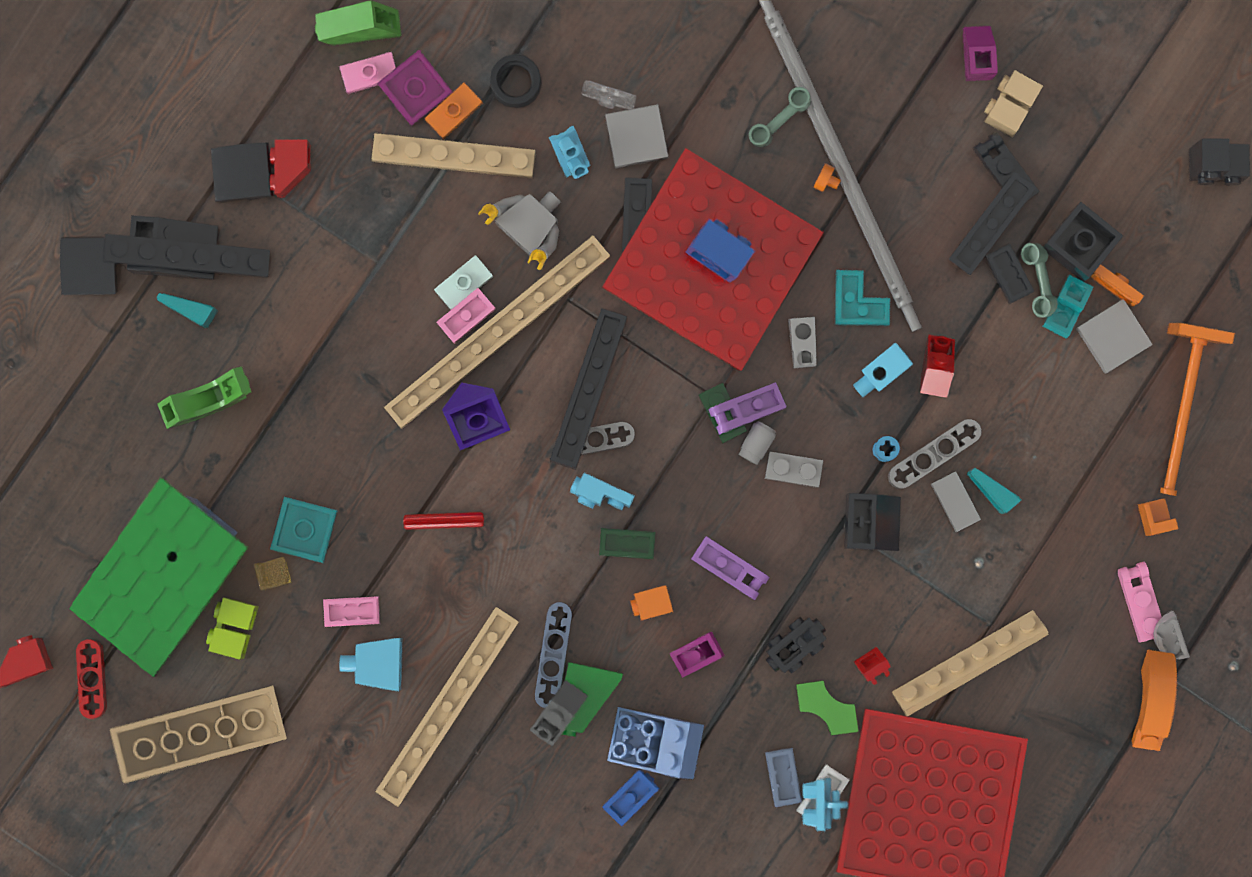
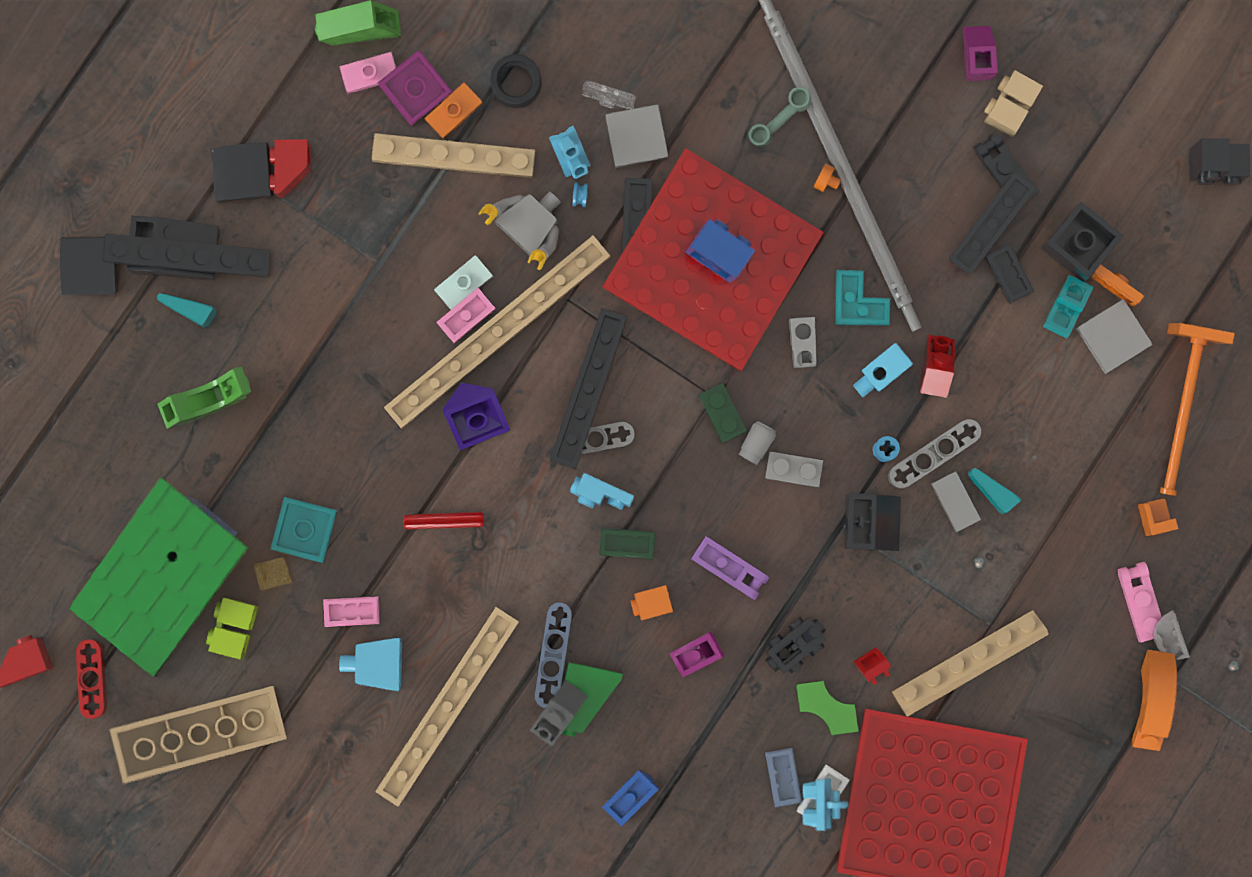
(580, 194): none -> dark azure bush
(655, 743): medium blue slope -> none
(748, 408): medium lavender plate -> none
(1037, 255): sand green bar -> none

